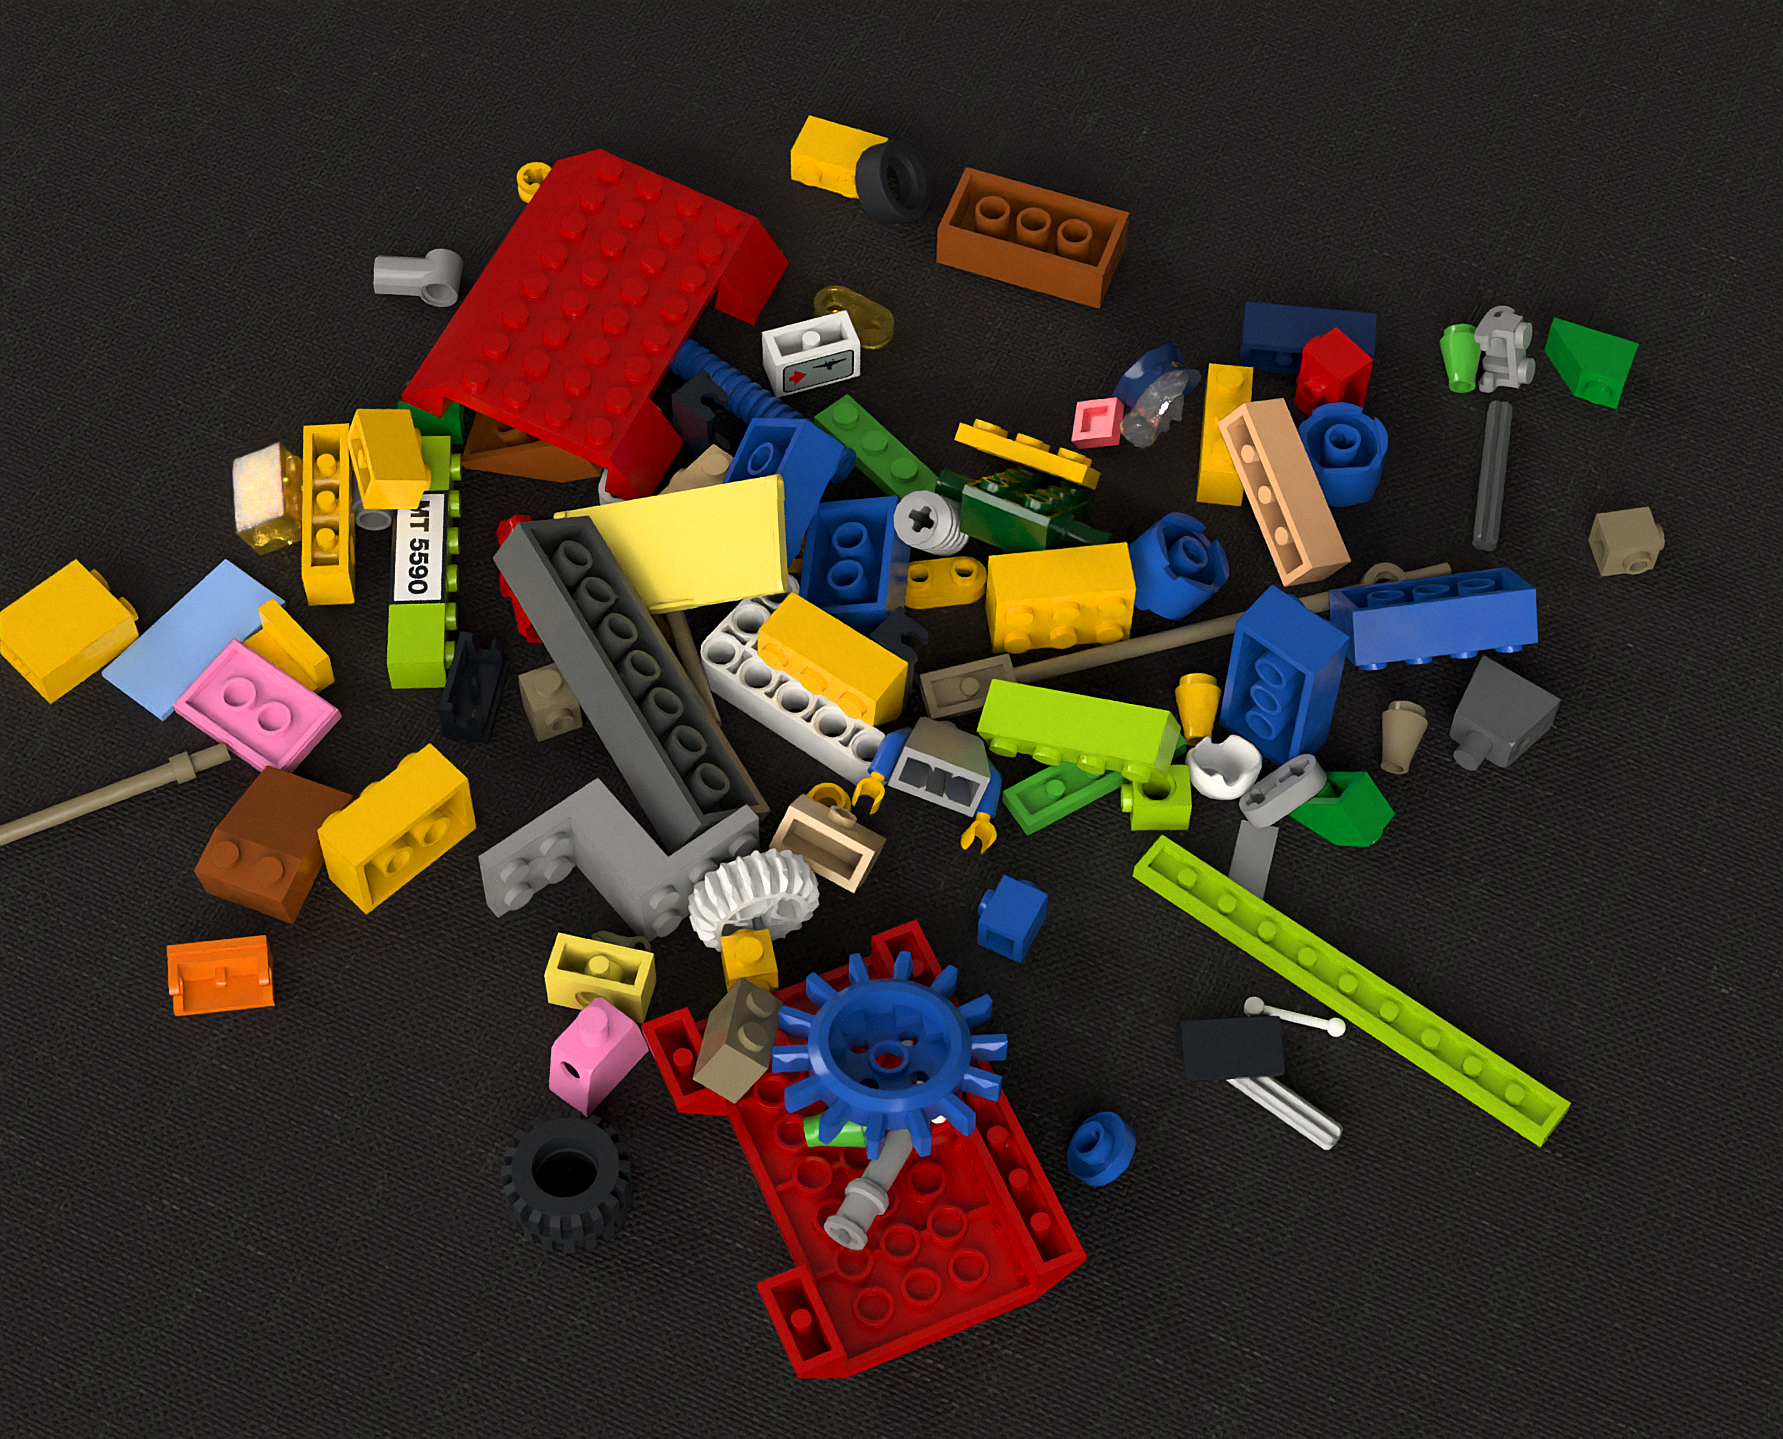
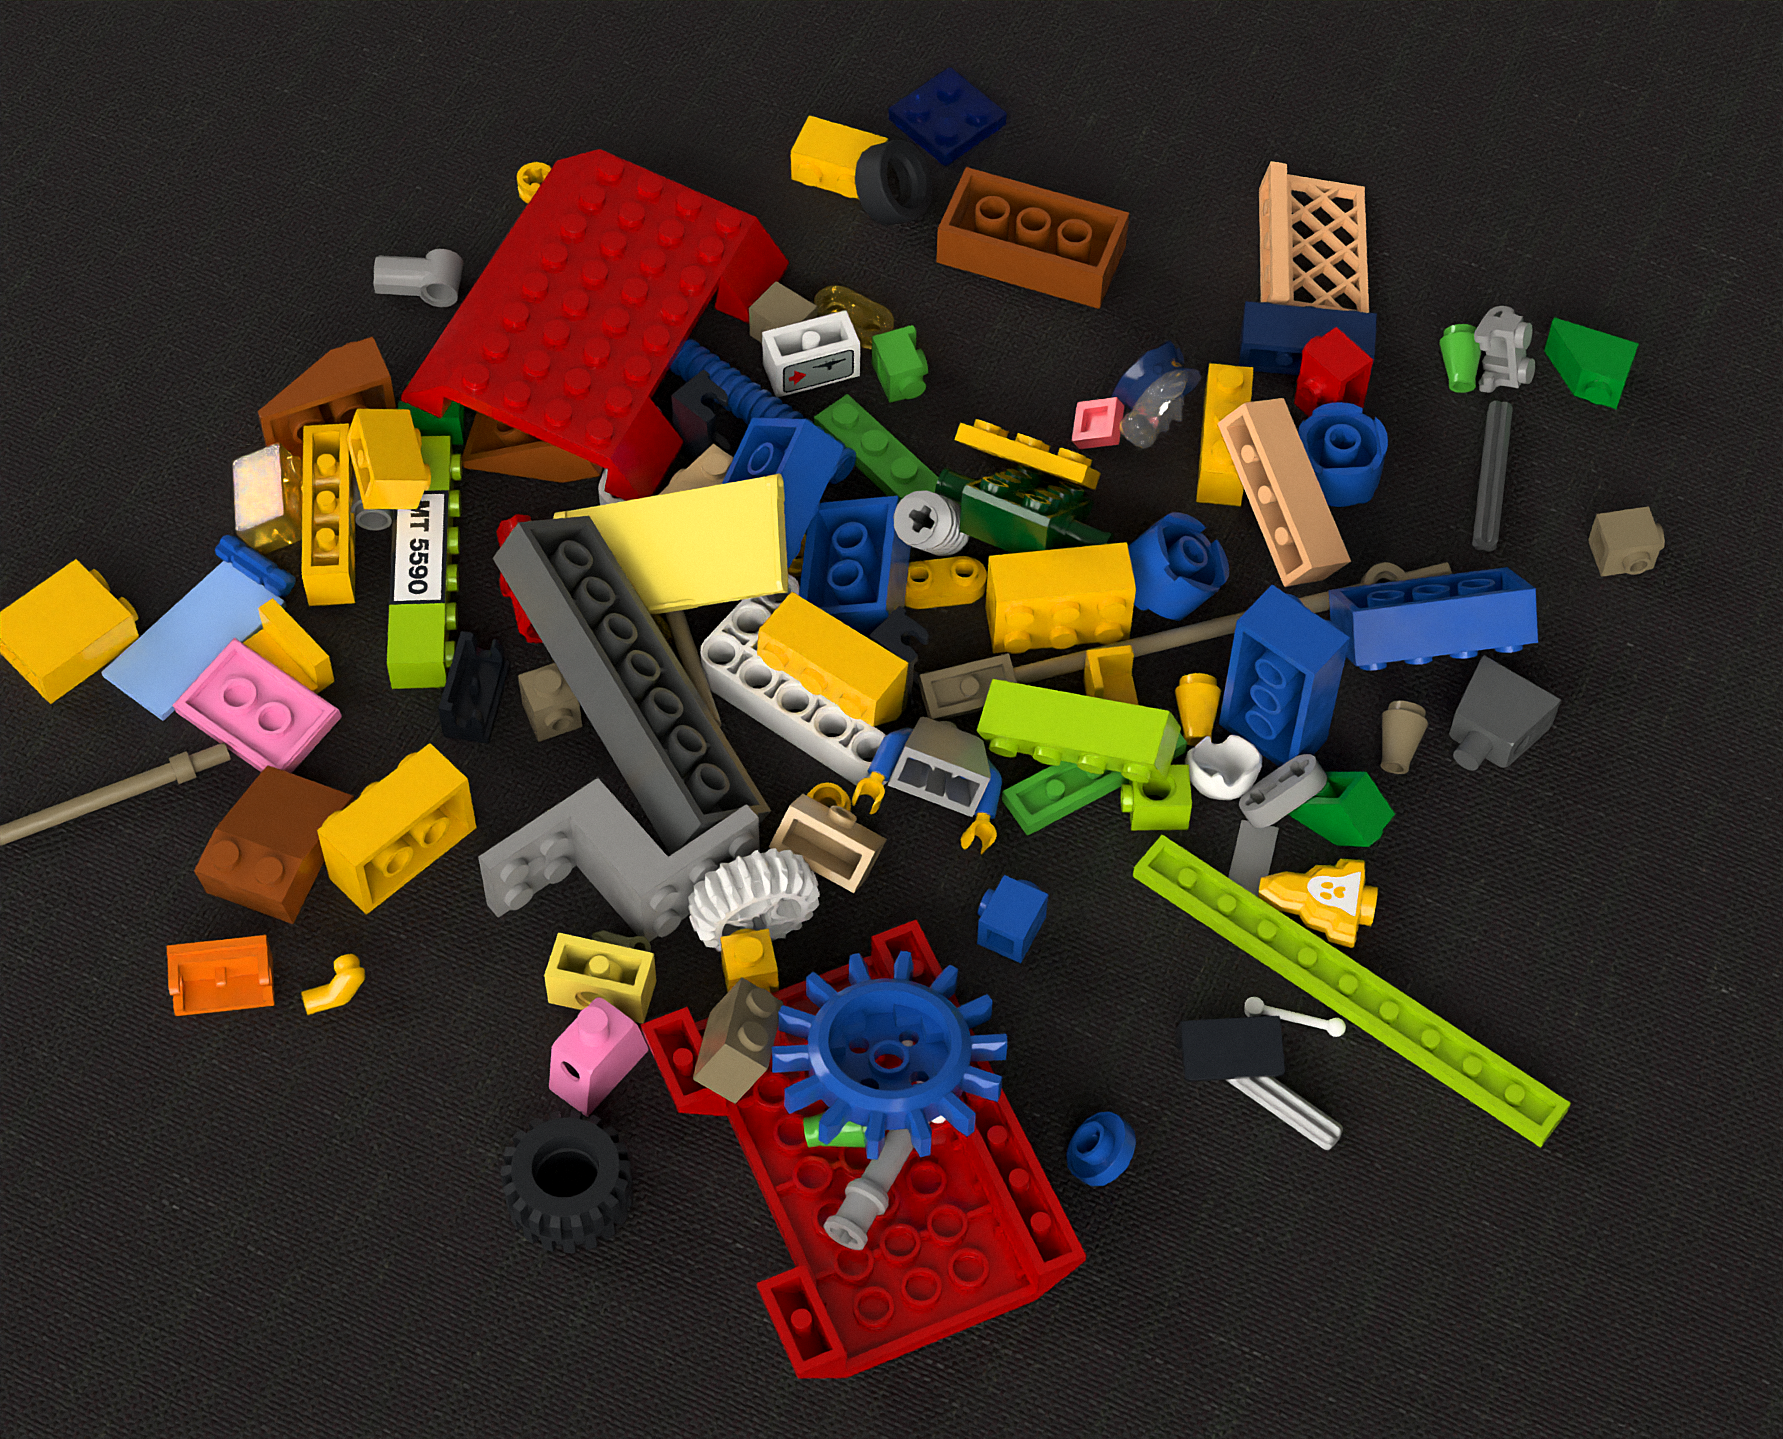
(255, 566): none -> blue axle
(328, 394): none -> dark orange slope
(339, 990): none -> yellow arm
(777, 309): none -> dark tan brick
(899, 363): none -> bright green brick
(947, 116): none -> clear blue plate
(1110, 674): none -> yellow panel
(1278, 238): none -> light nougat fence
(1325, 898): none -> yellow rock

